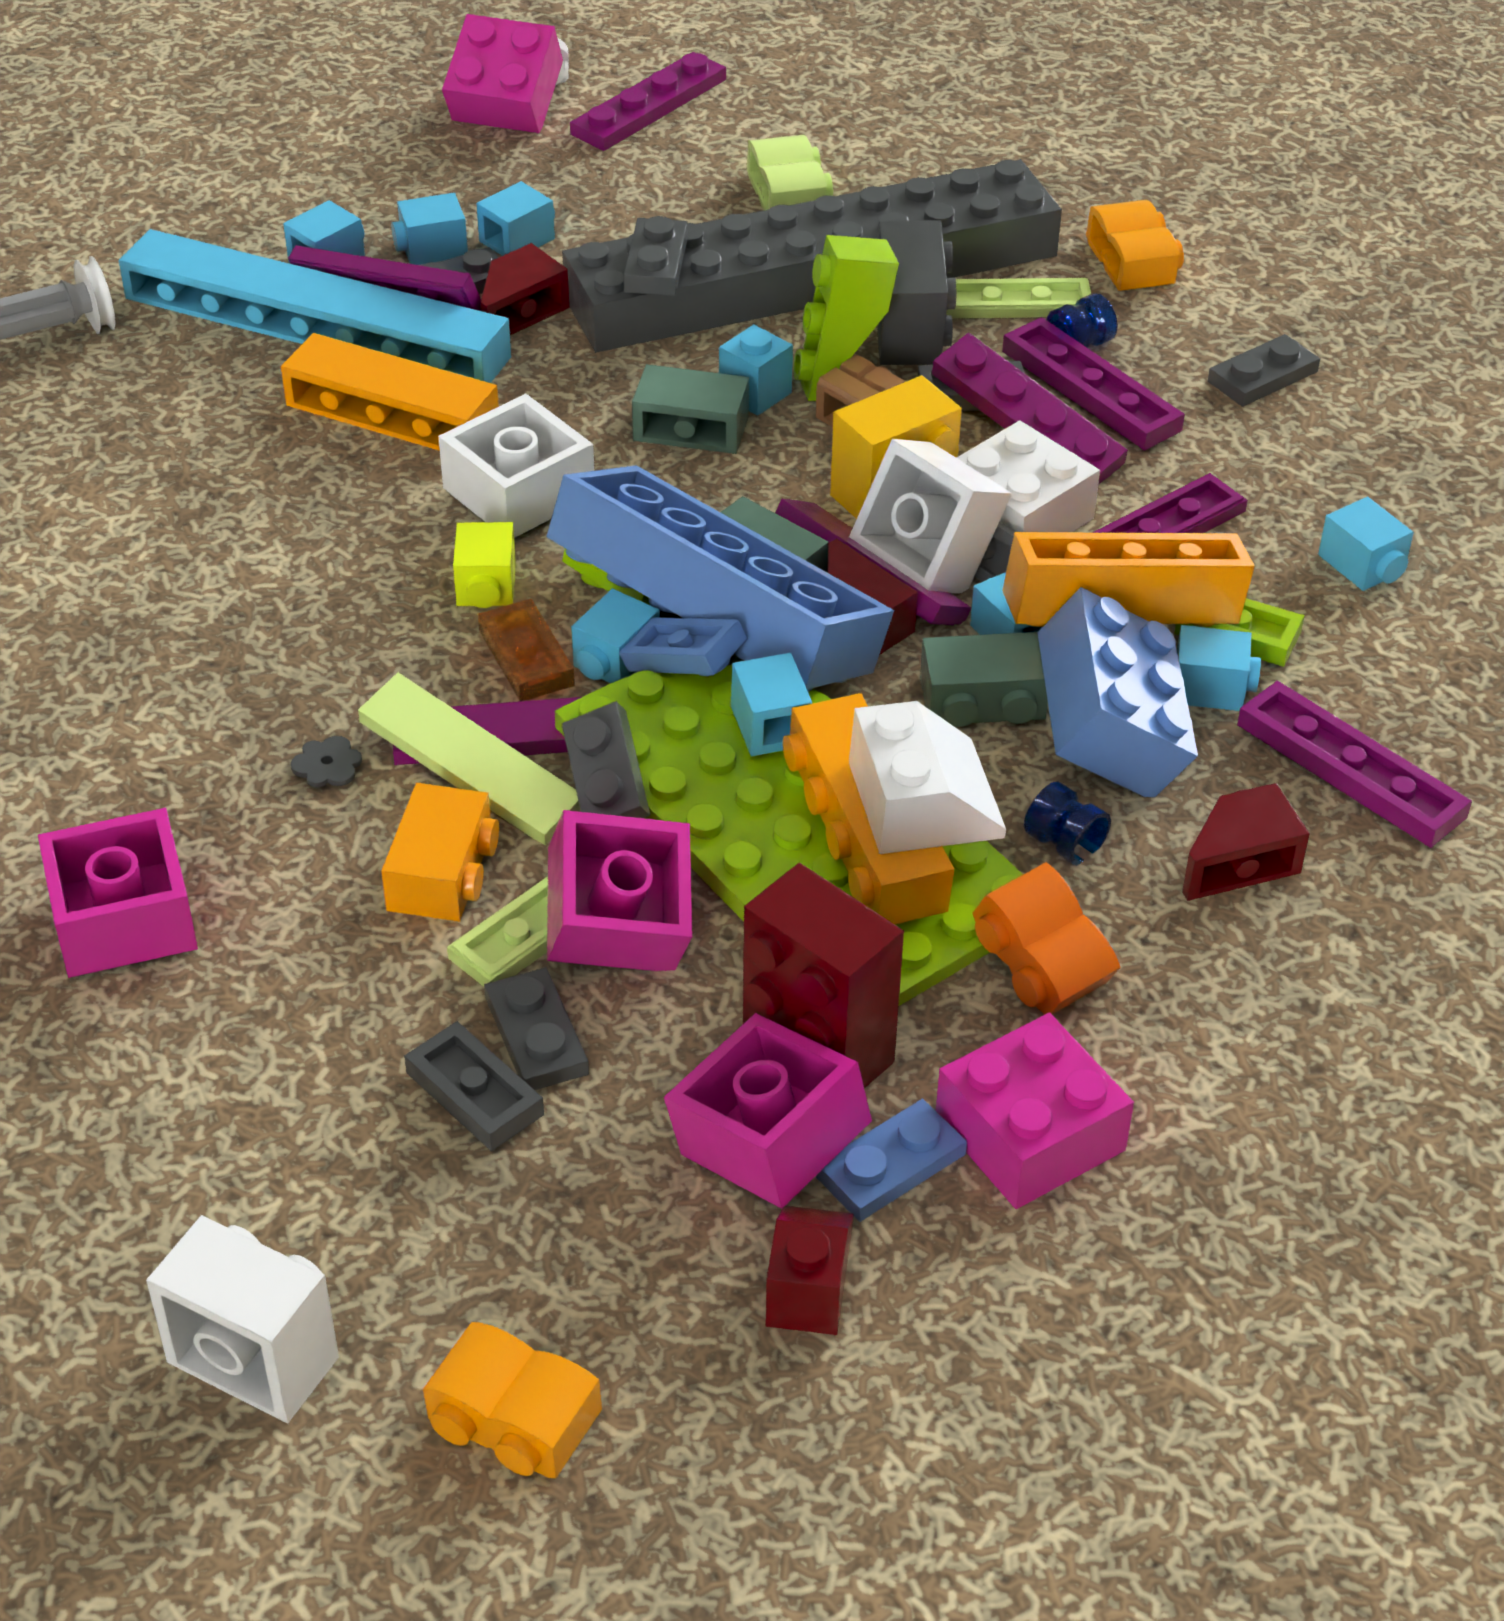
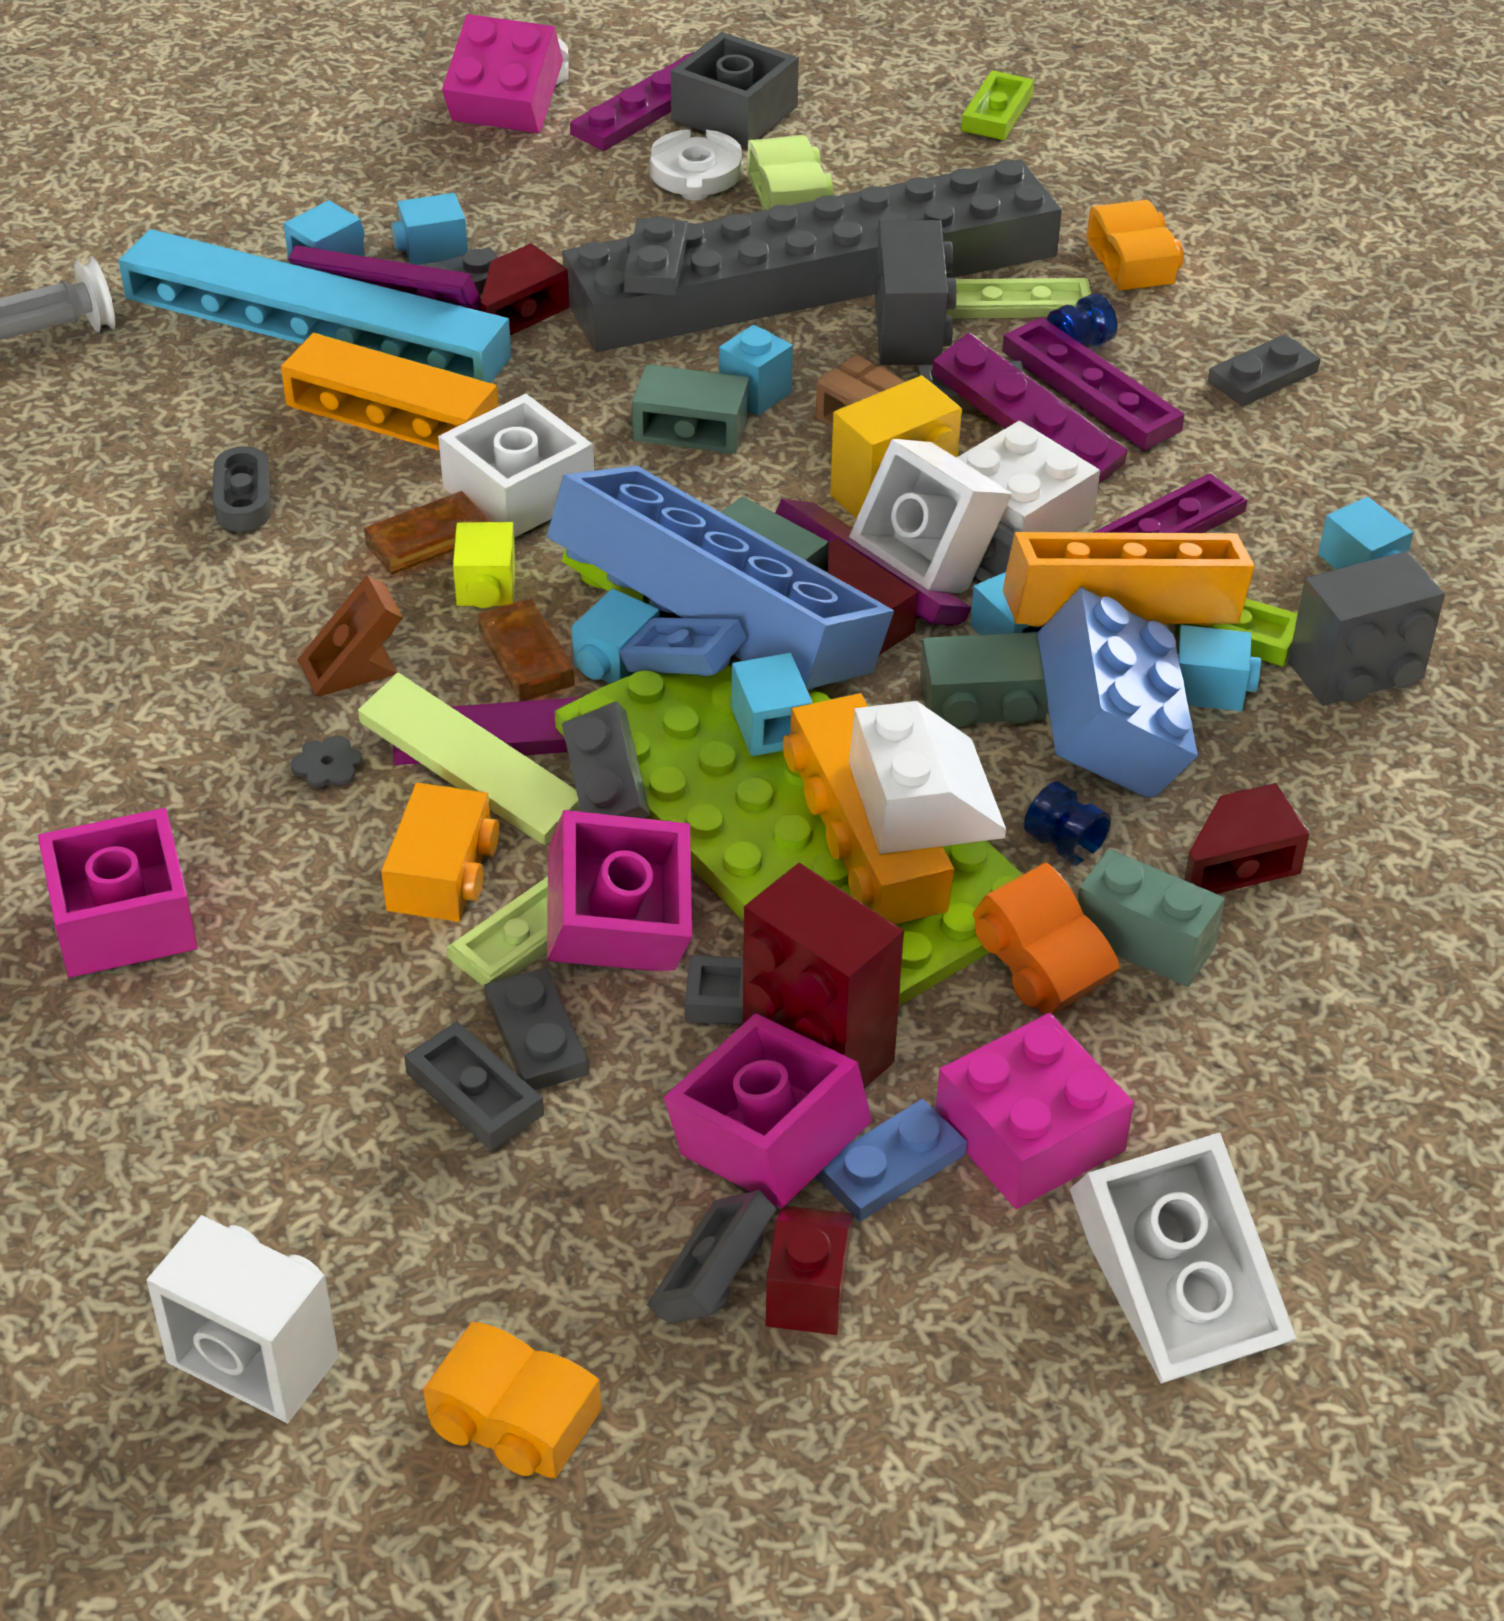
(242, 489): none -> dark grey plate
(350, 644): none -> dark orange slope
(420, 532): none -> clear orange plate
(515, 219): medium azure brick -> none
(696, 164): none -> white plate
(711, 1258): none -> dark grey plate
(714, 990): none -> dark grey plate
(734, 88): none -> dark grey brick
(849, 300): lime slope -> none
(997, 105): none -> lime plate
(1152, 916): none -> sand green brick
(1183, 1257): none -> white slope
(1354, 763): magenta plate -> none
(1365, 628): none -> dark grey brick

